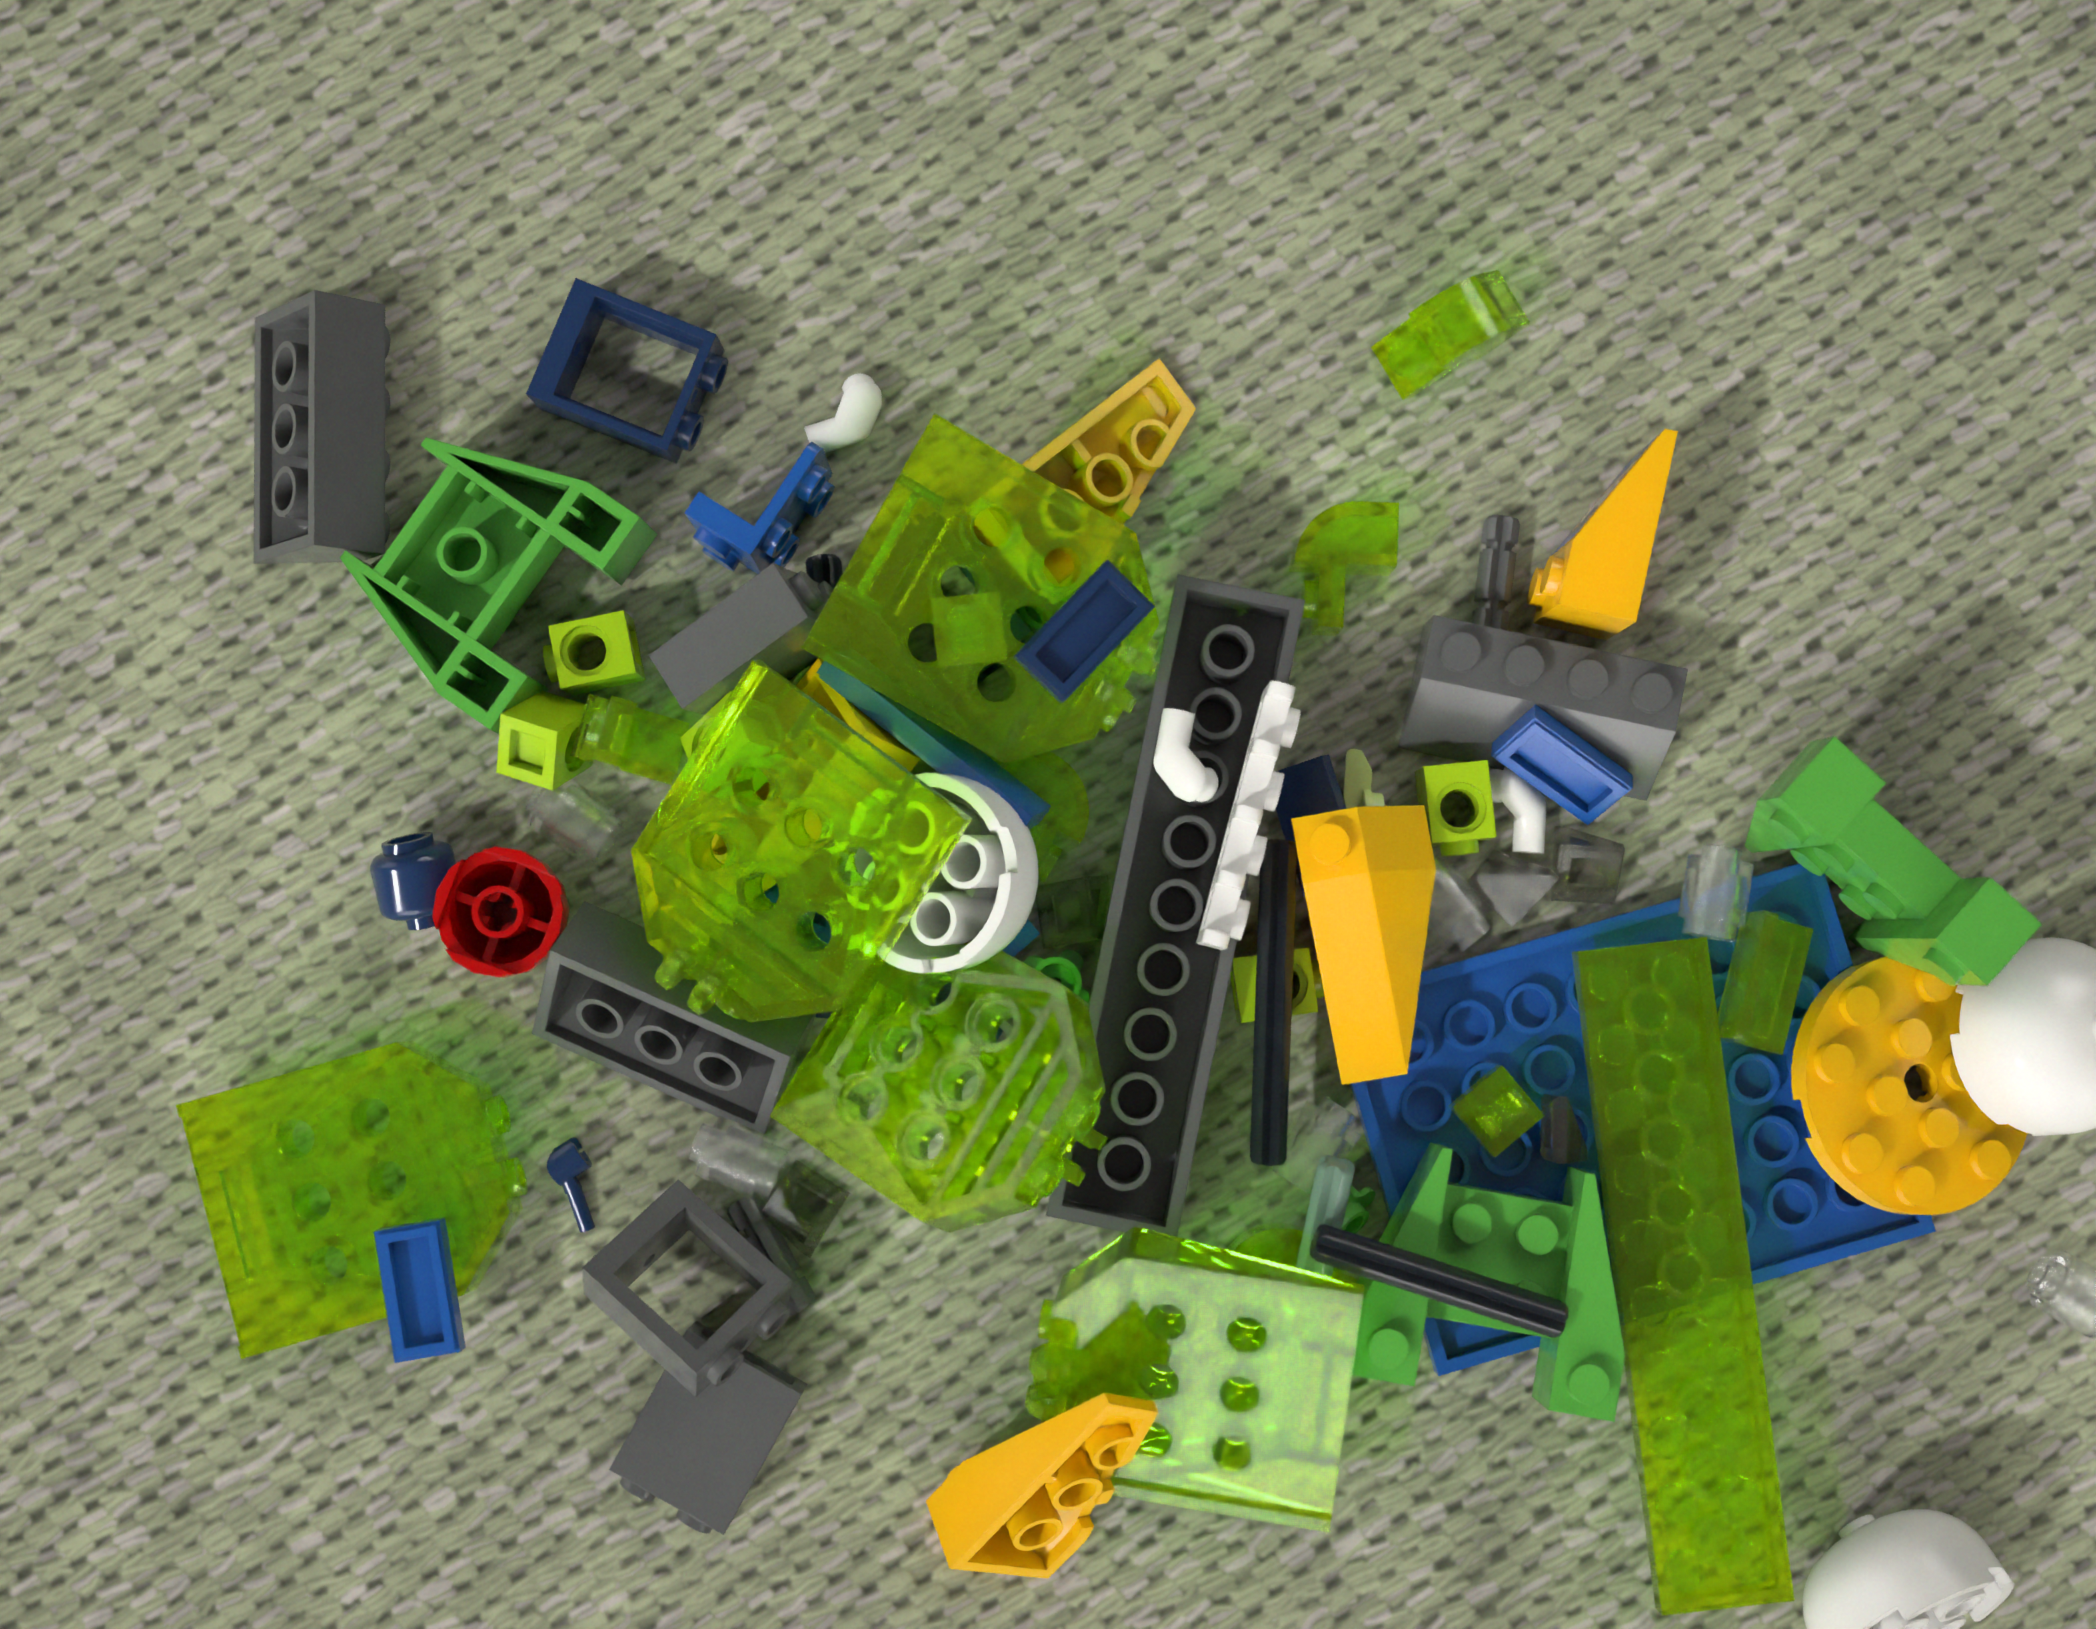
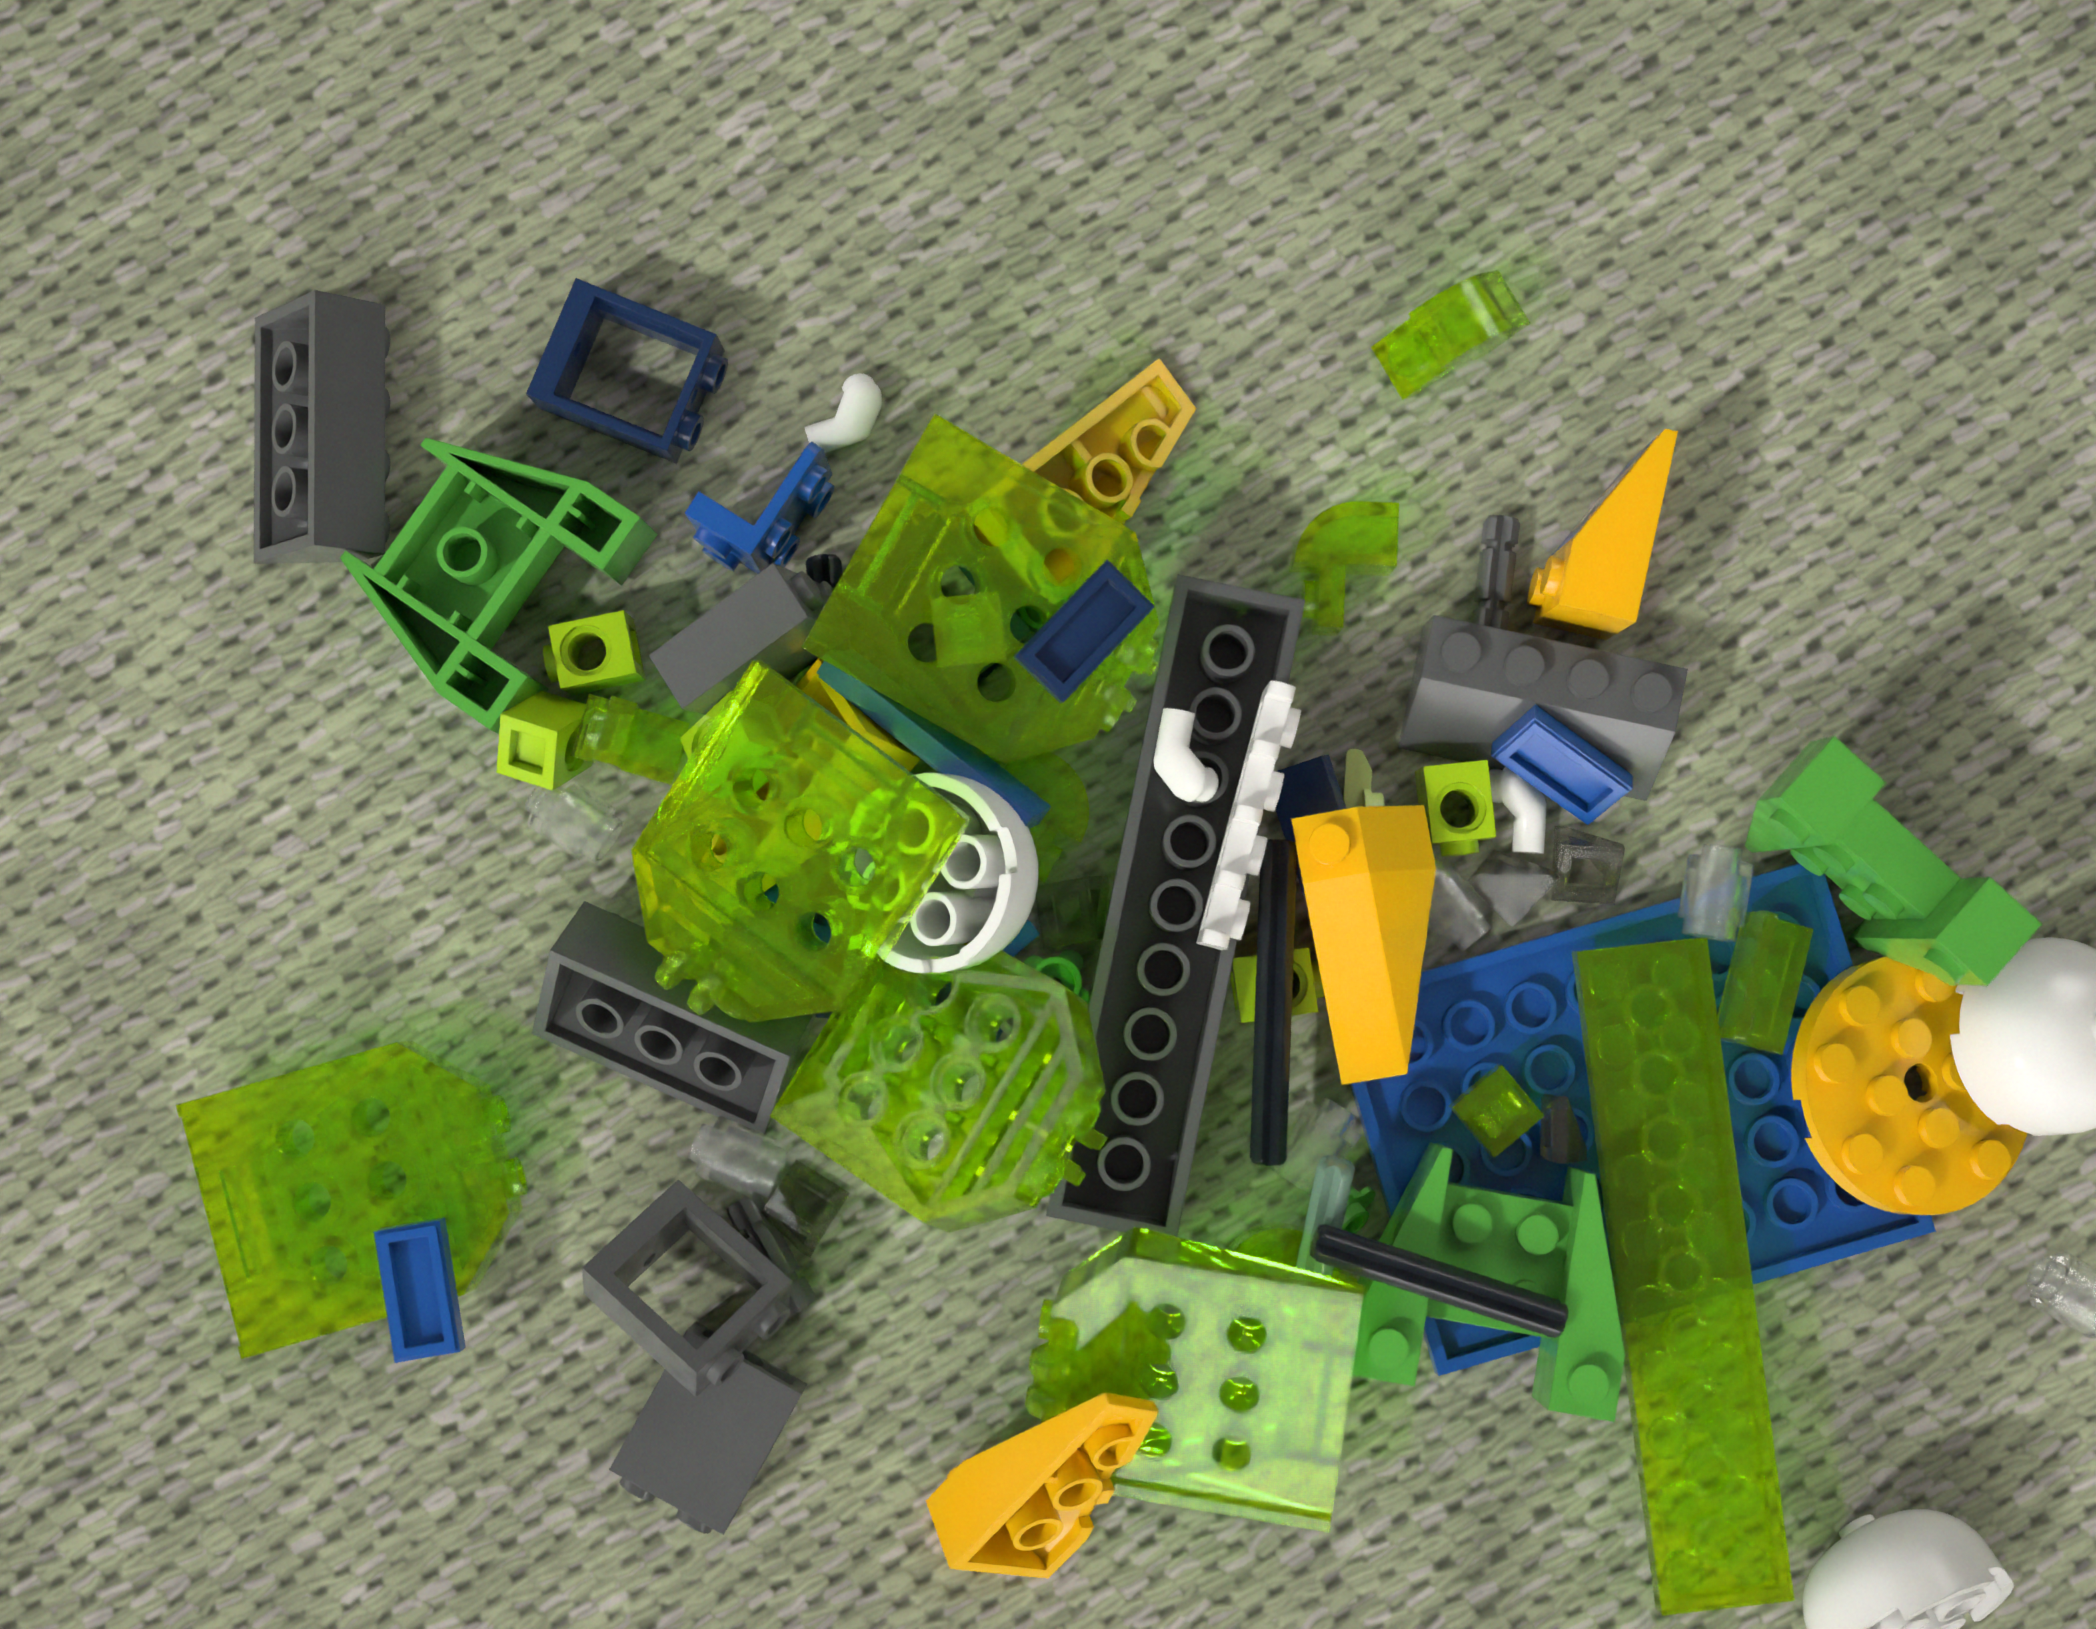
(408, 877): dark blue head -> none
(500, 912): red cylinder -> none
(564, 1166): dark blue hand -> none

